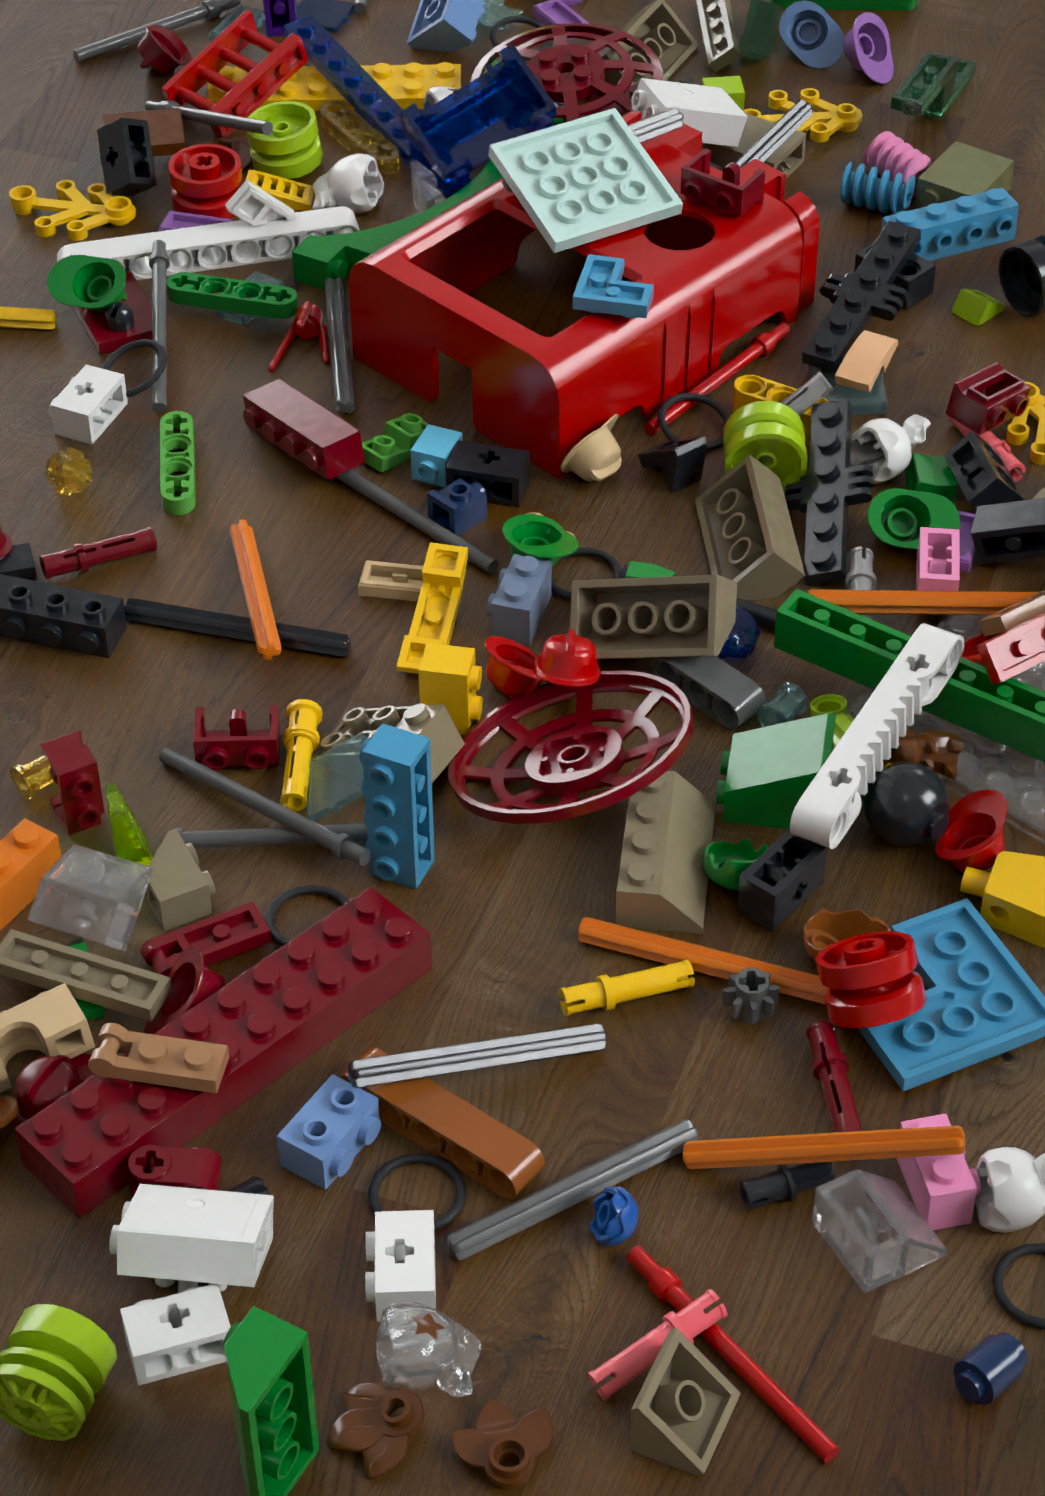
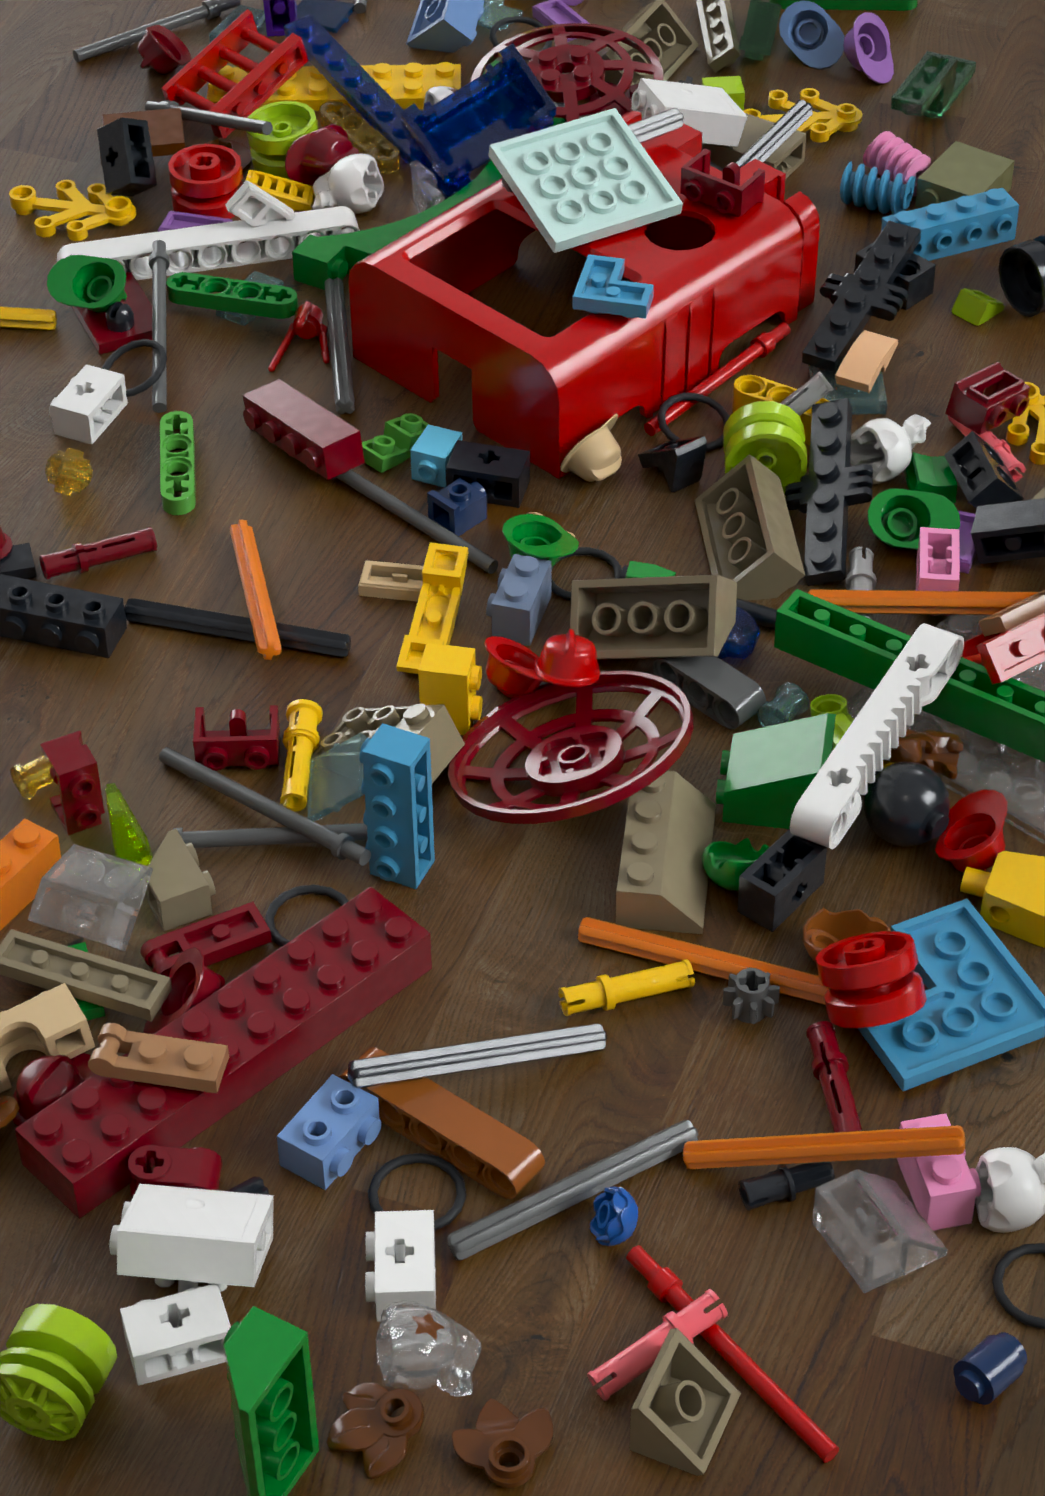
(317, 153): none -> dark red piece

